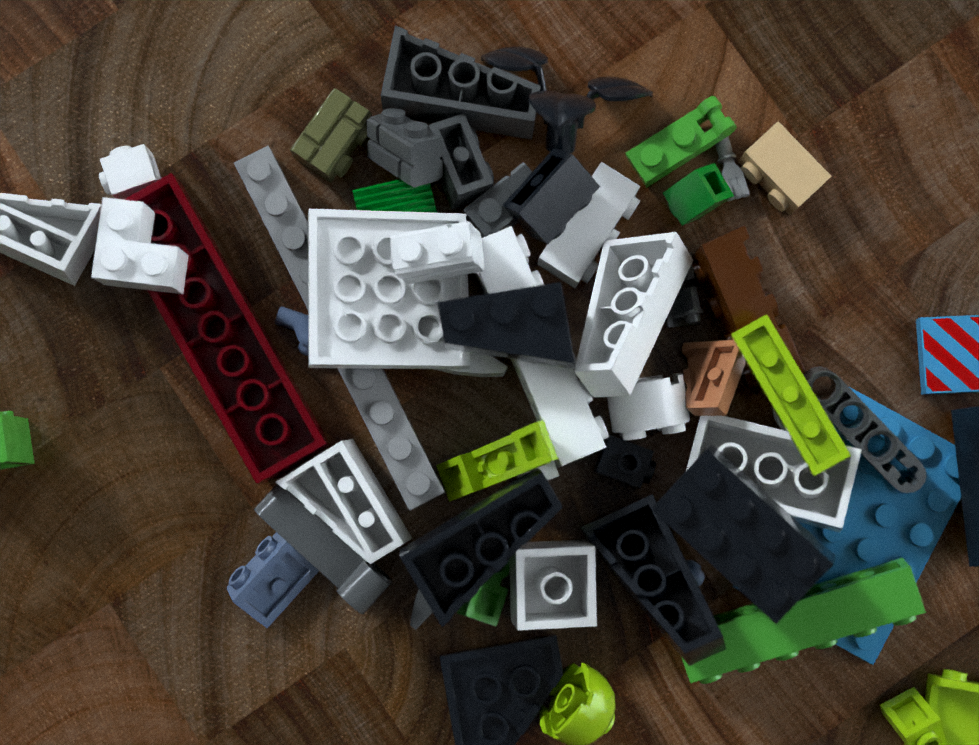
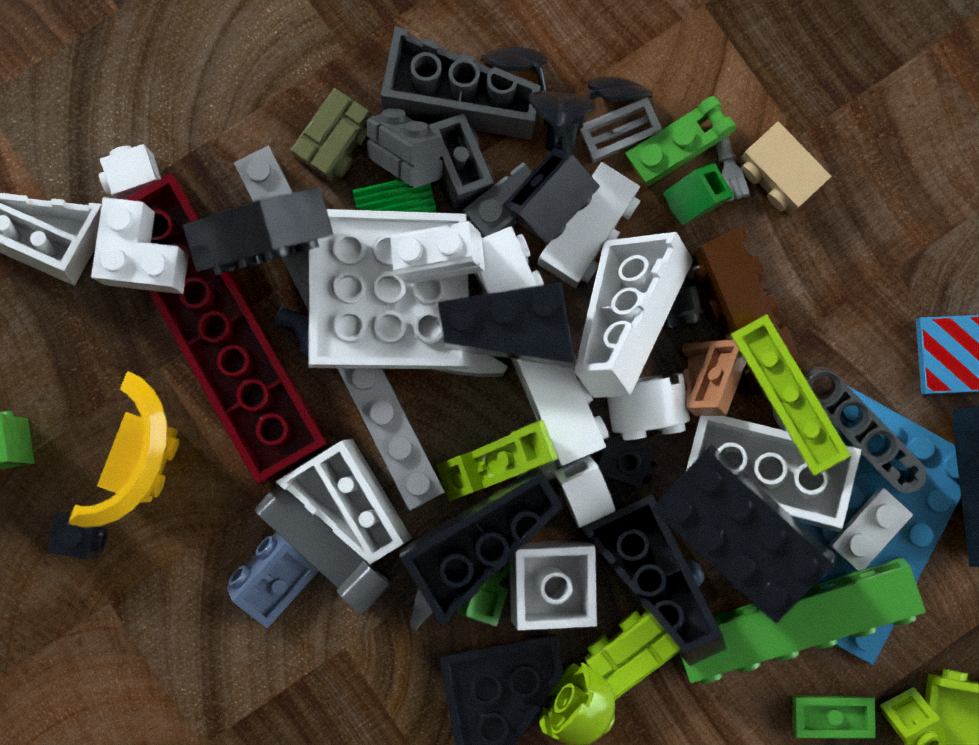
(76, 540): none -> black brick
(135, 458): none -> yellow piece
(259, 231): none -> black brick
(584, 491): none -> white brick
(609, 118): none -> light grey tile
(629, 653): none -> lime brick
(833, 716): none -> bright green plate
(870, 529): none -> white plate

